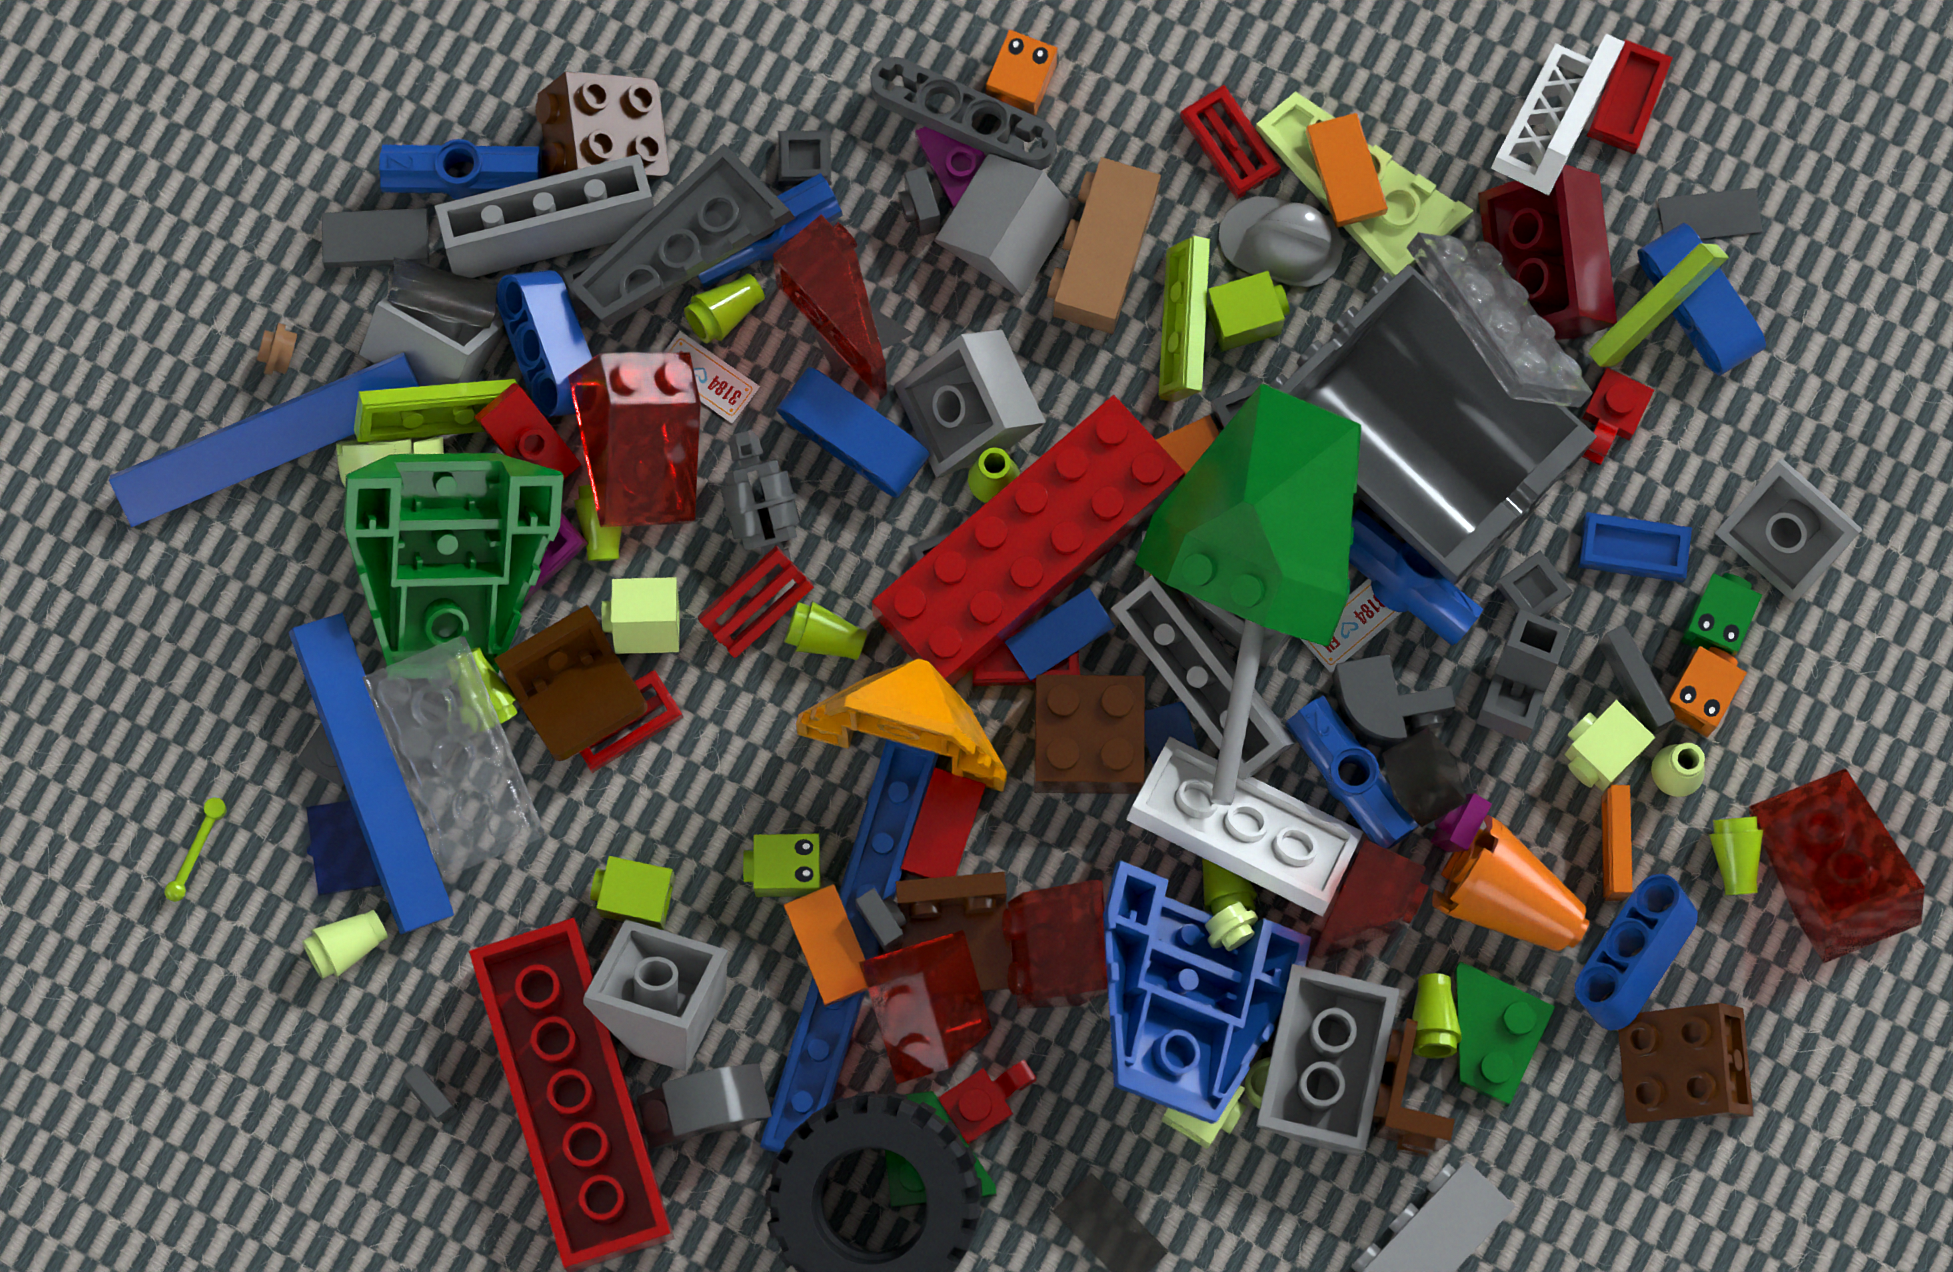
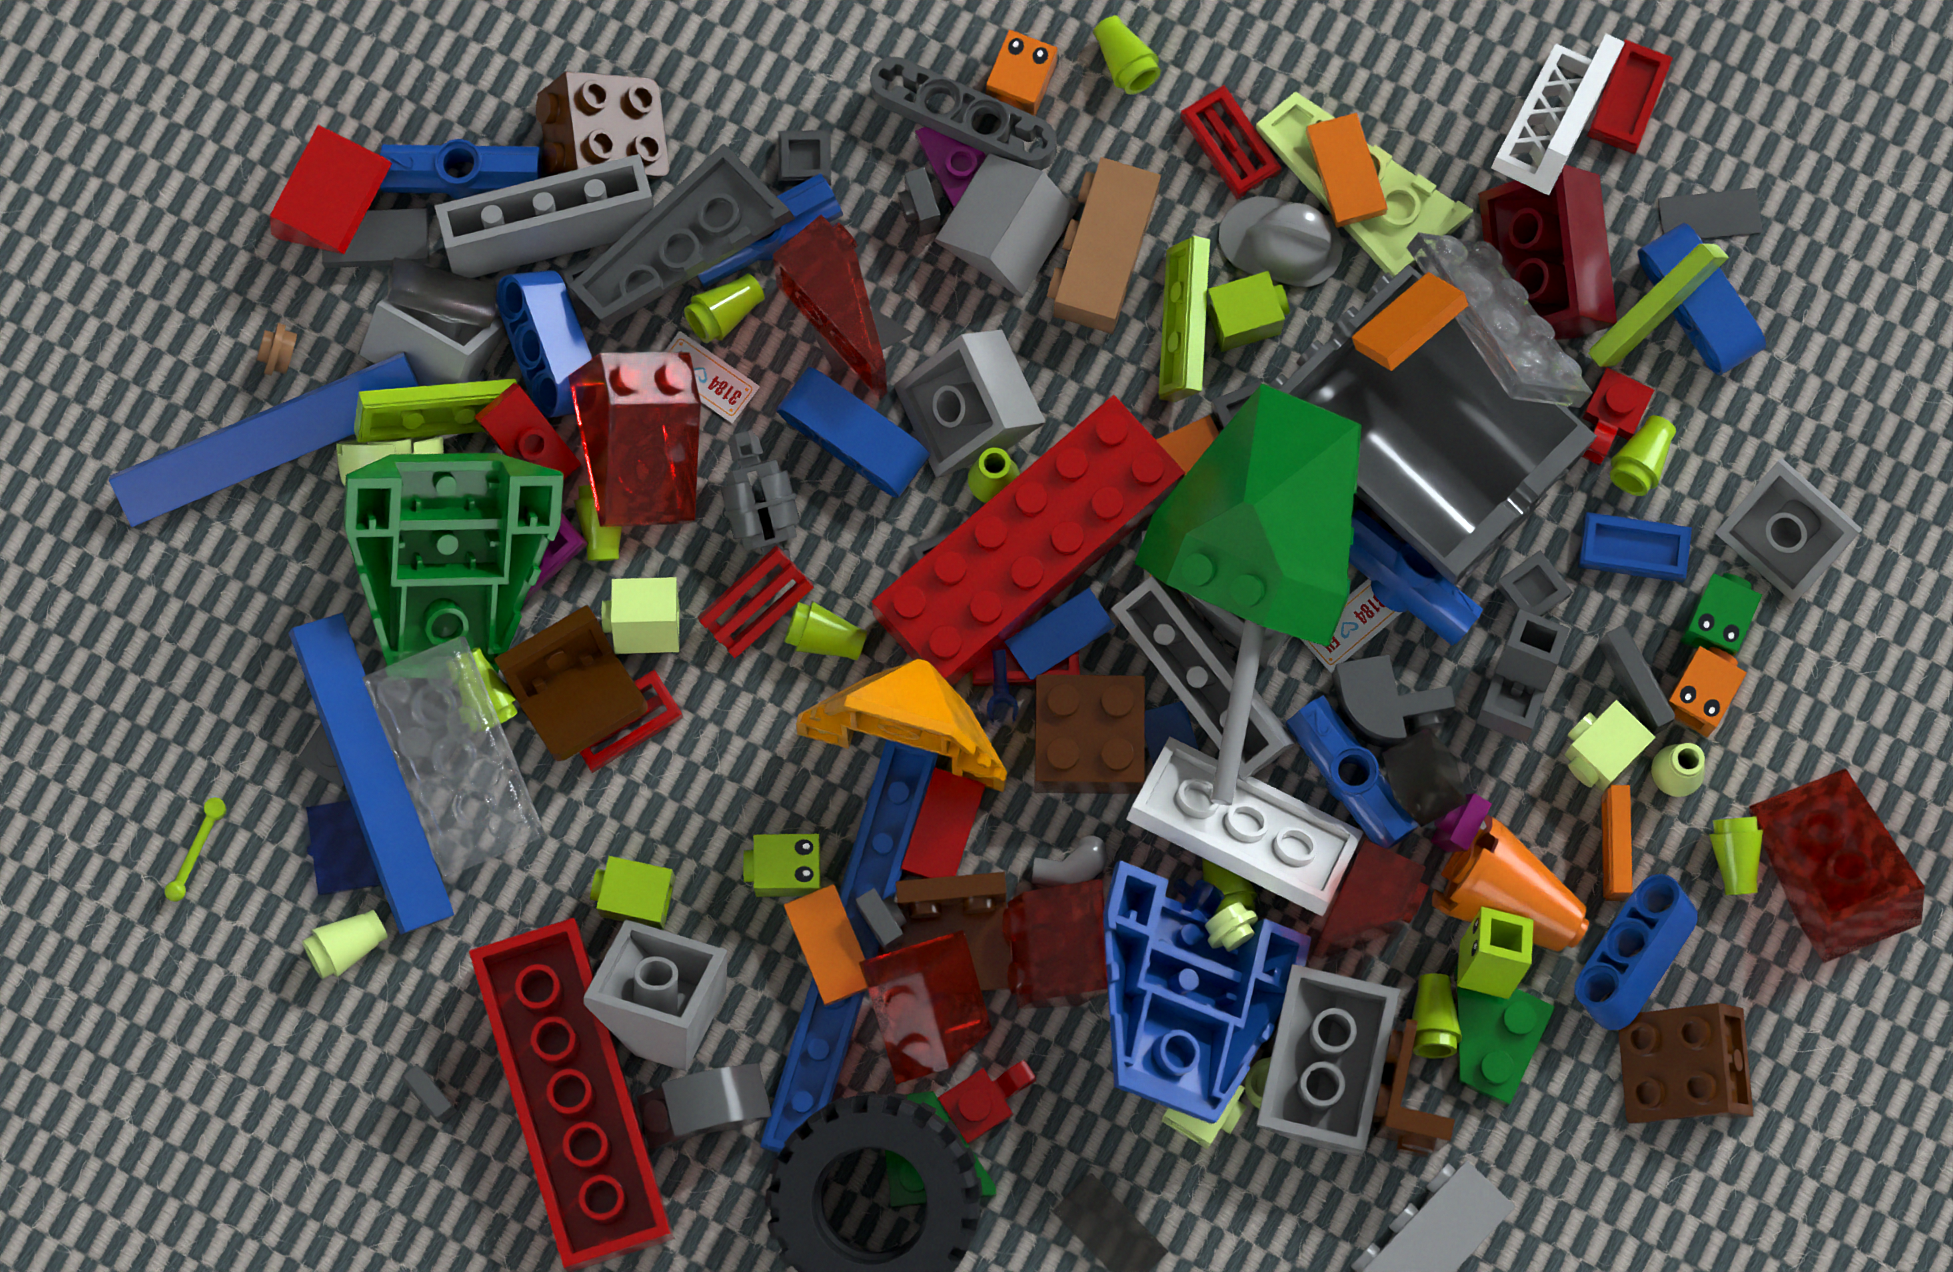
(328, 192): none -> red slope
(1000, 686): none -> clear blue hand
(1079, 866): none -> light grey arm
(1127, 57): none -> lime cone
(1201, 896): none -> clear blue hand
(1409, 321): none -> orange tile
(1495, 952): none -> lime brick
(1642, 458): none -> lime cone

